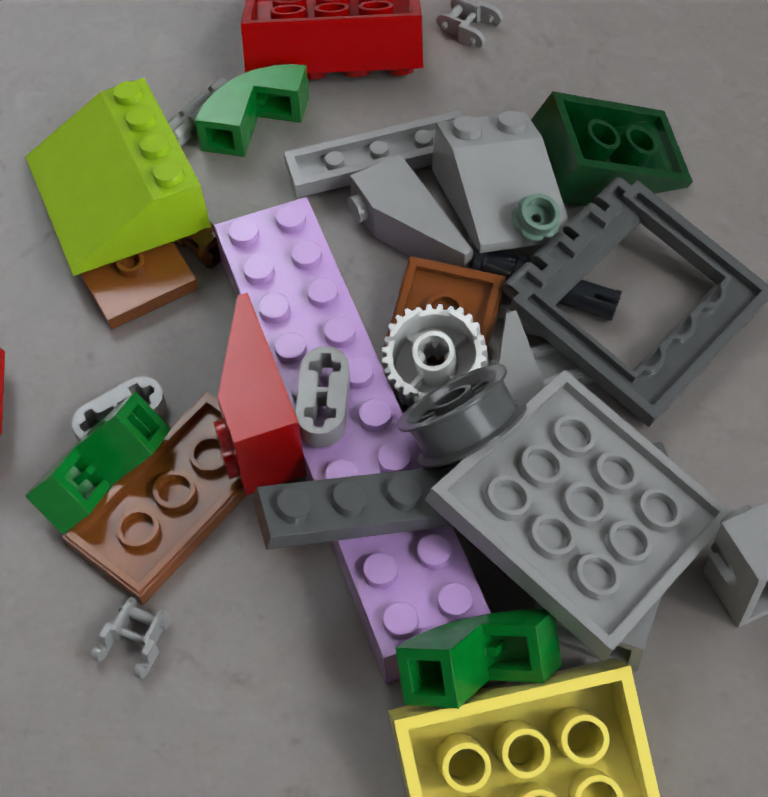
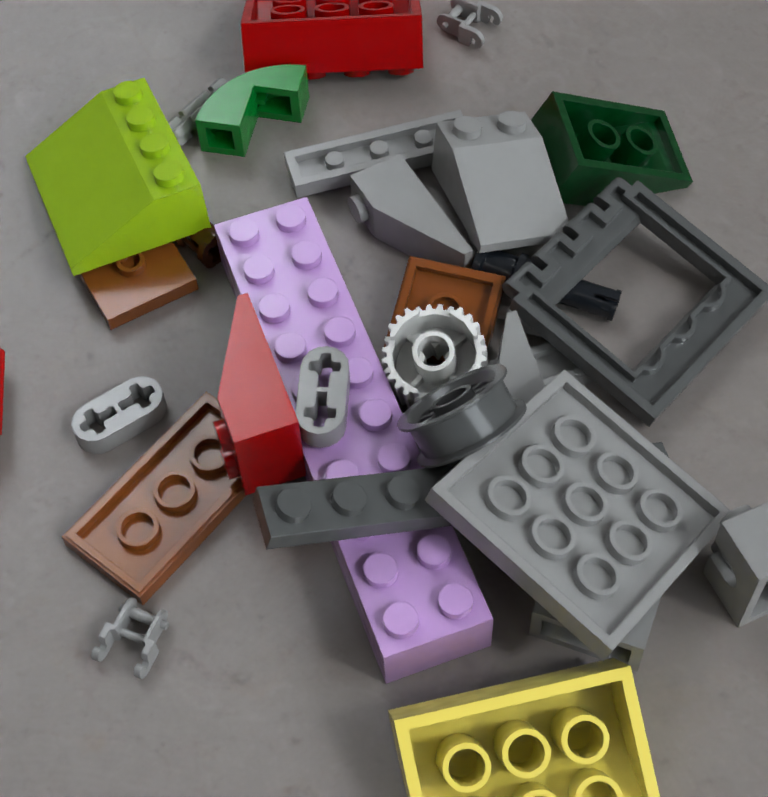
(97, 462): green brick -> none
(460, 657): green brick -> none
(544, 209): sand green plate -> none

